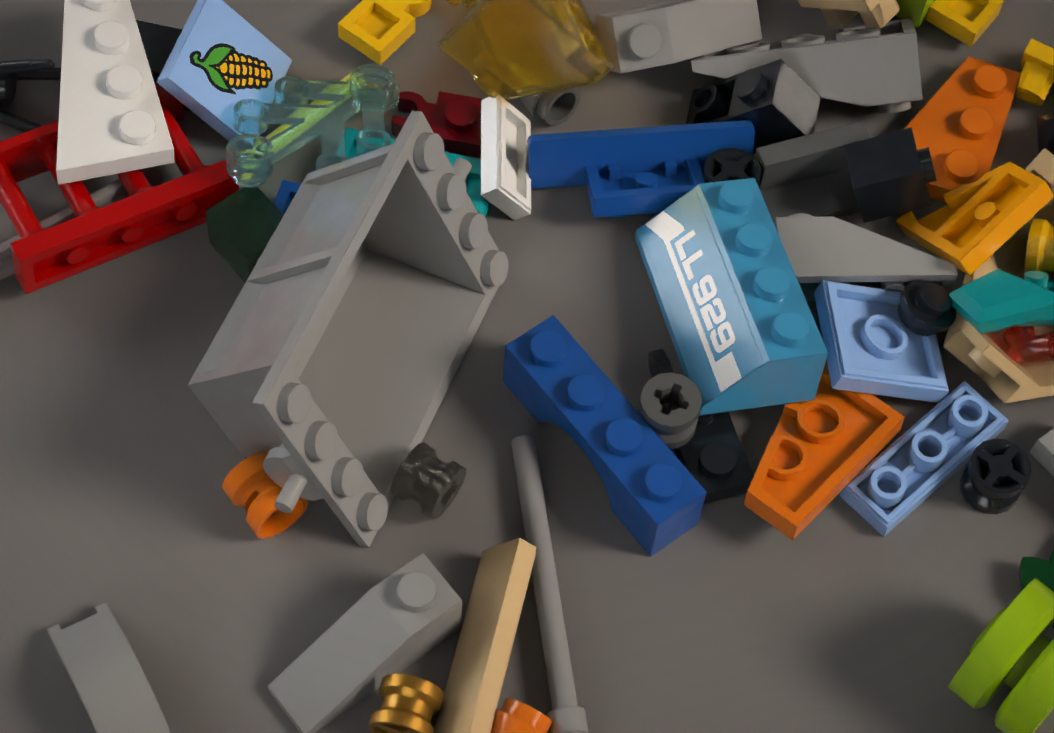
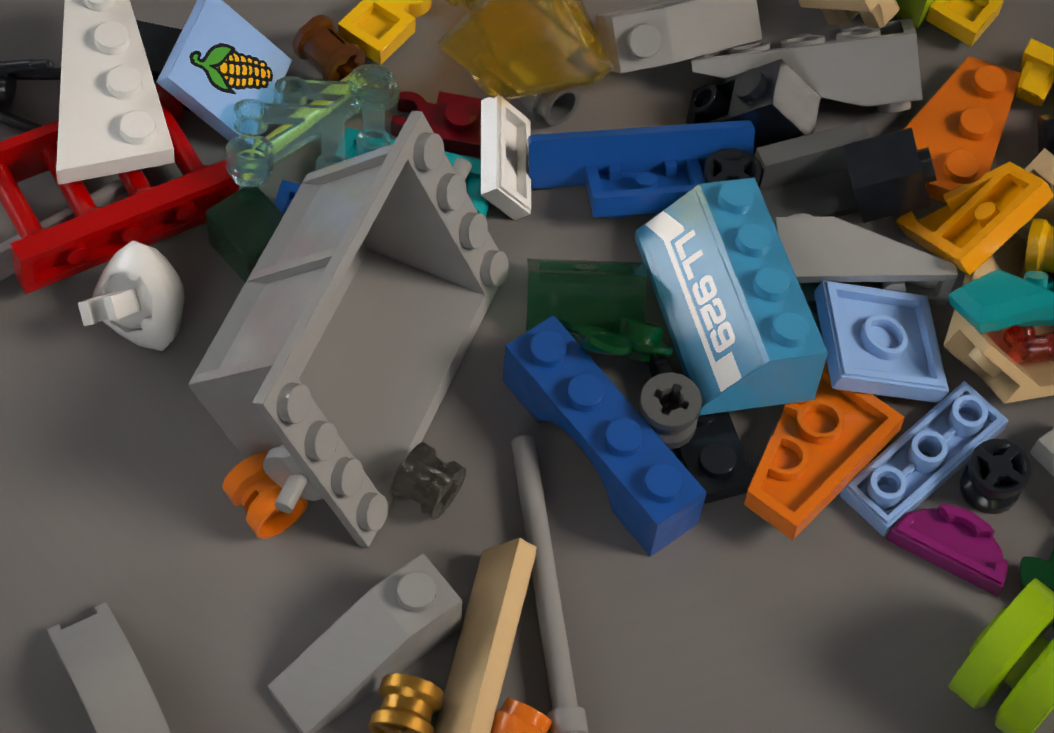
(138, 297): none -> white piece
(327, 49): none -> reddish brown bush
(585, 292): none -> clear green panel
(629, 339): none -> dark green plate
(926, 308): black plate -> none
(955, 542): none -> magenta tile

